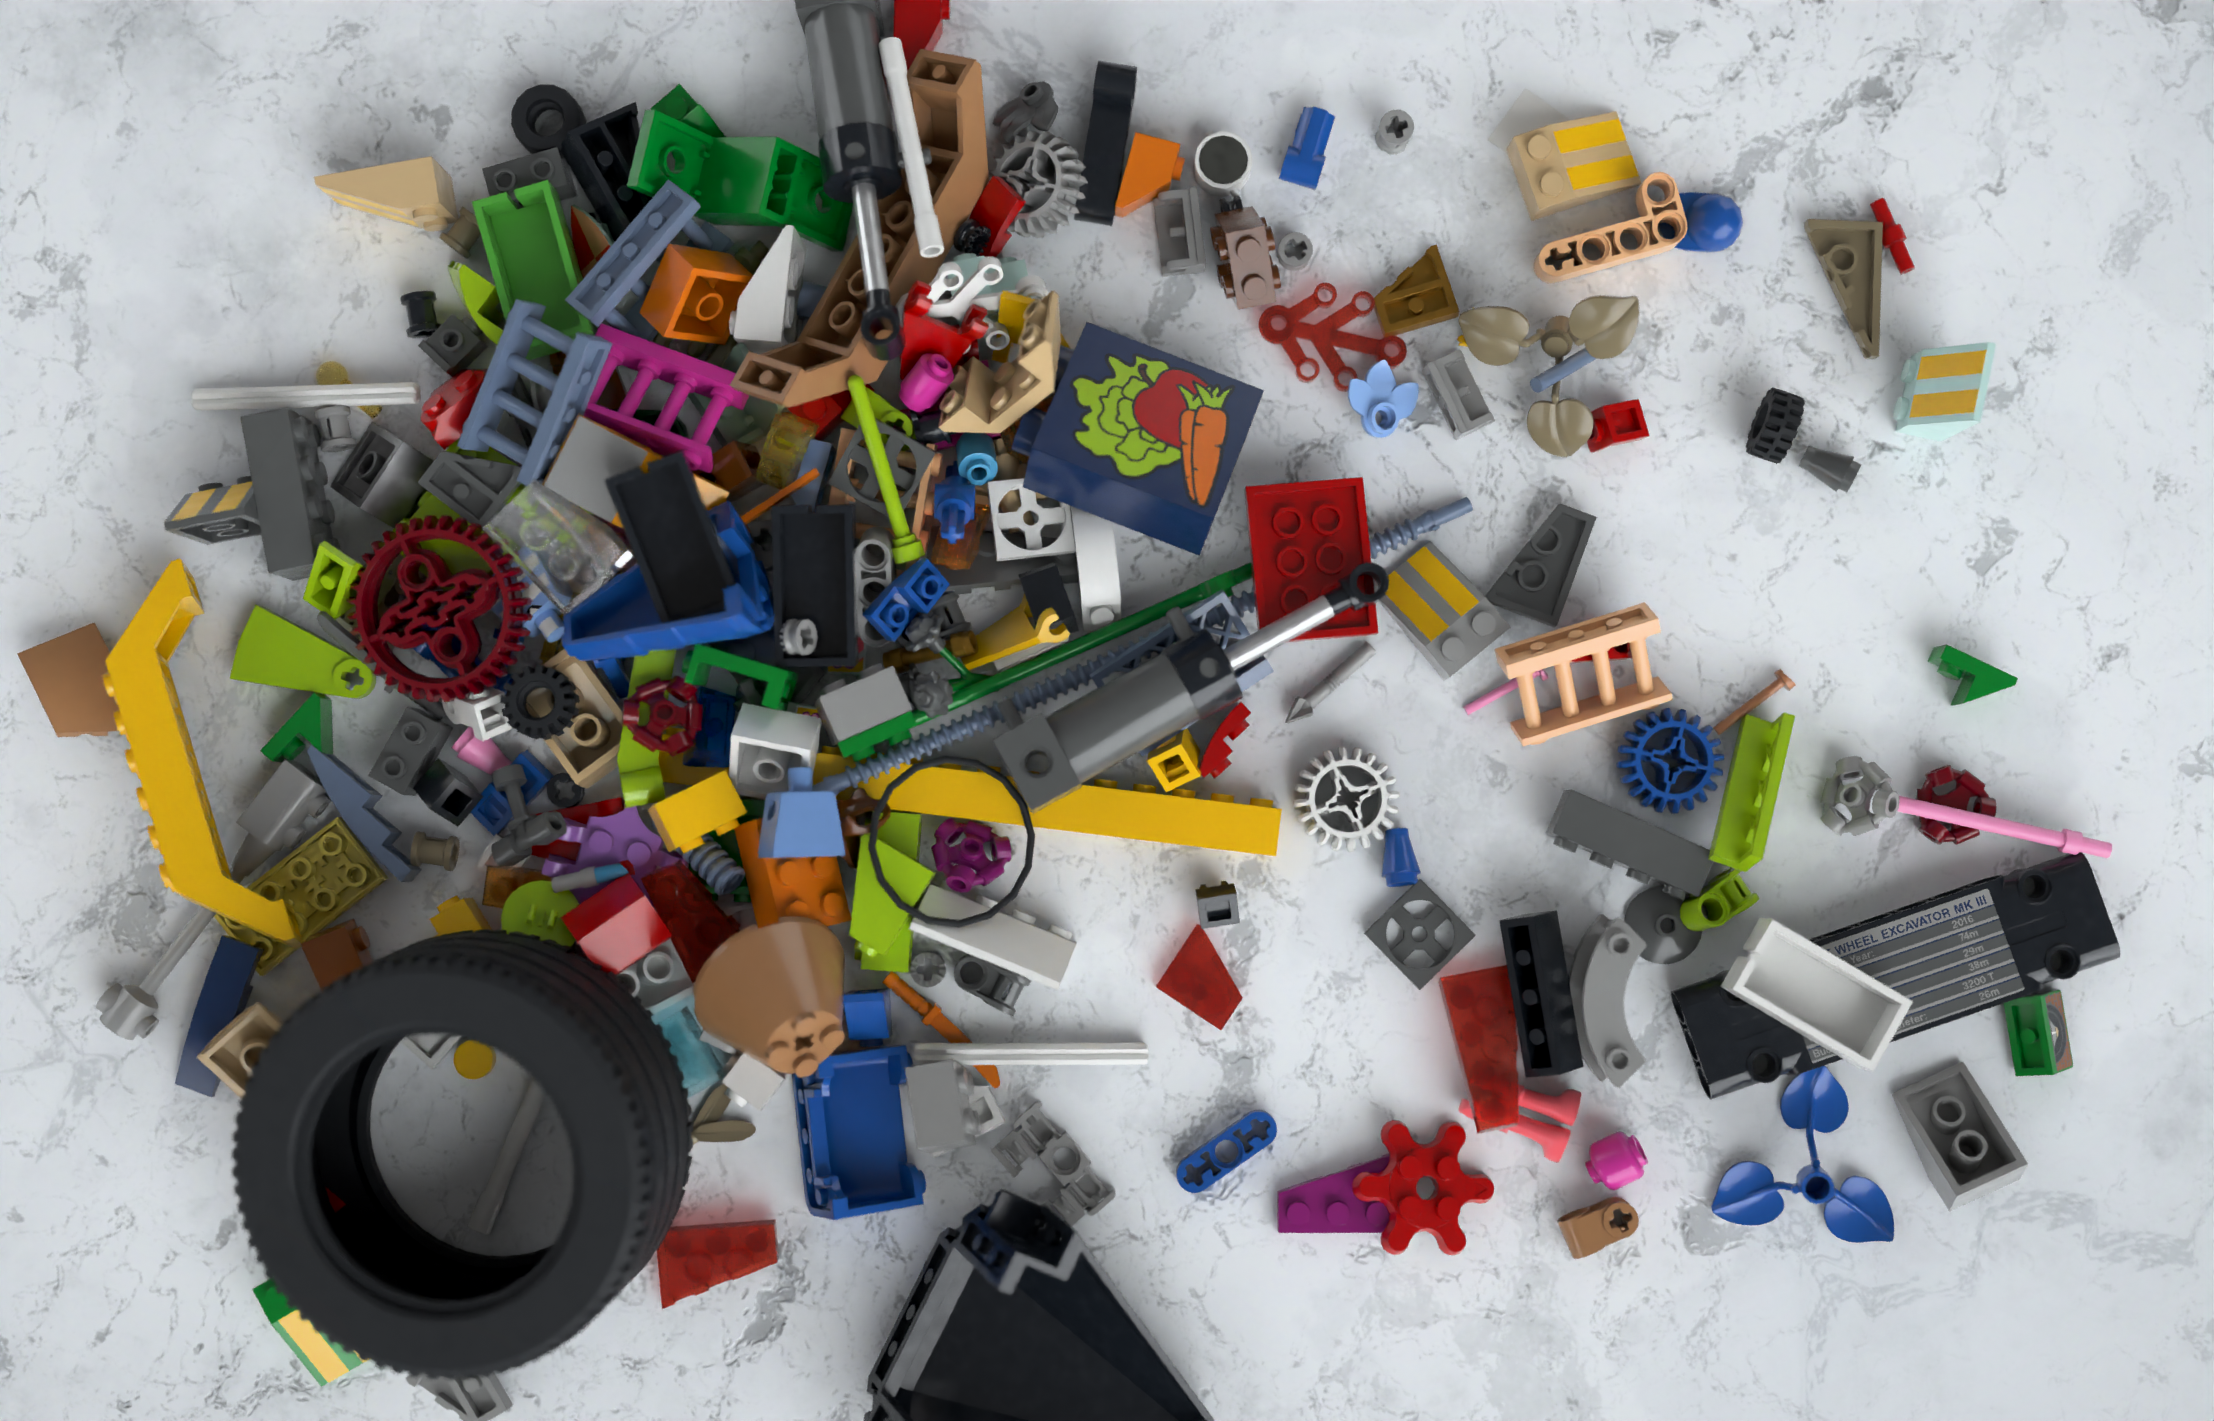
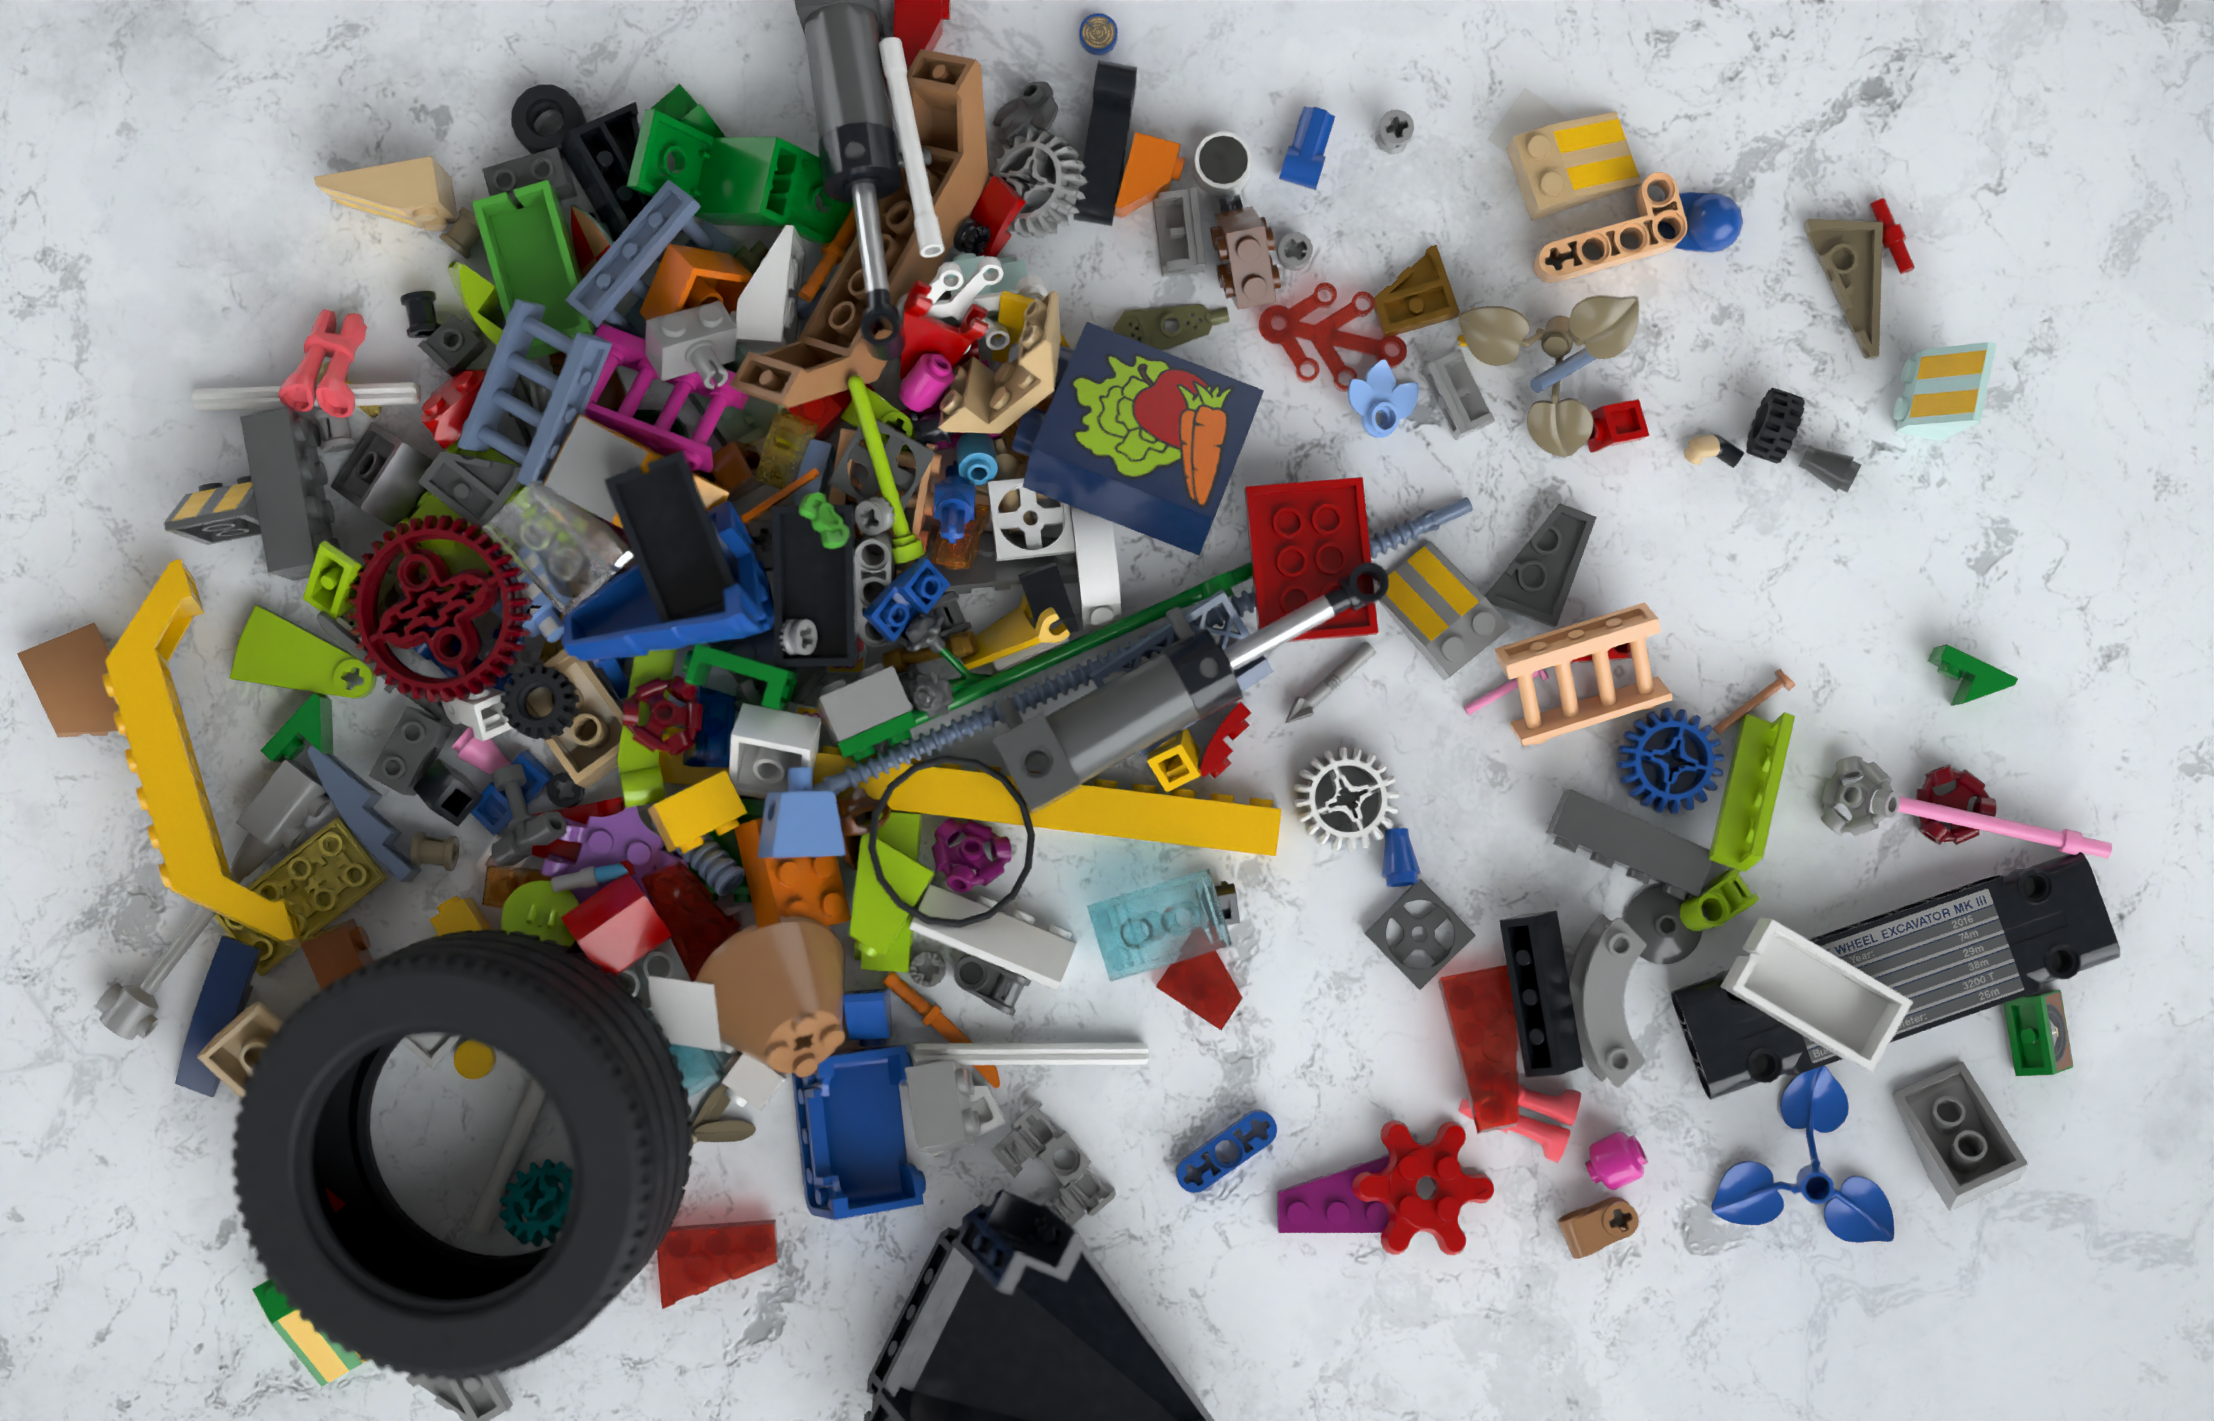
(332, 393): none -> coral piece
(540, 1202): none -> teal gear
(685, 1012): none -> white sticker
(692, 342): none -> light grey brick
(824, 520): none -> bright green piece
(833, 255): none -> orange sword
(883, 514): none -> light grey bush
(1098, 34): none -> tile
(1152, 323): none -> olive piece
(1159, 925): none -> clear light blue slope
(1710, 446): none -> arm

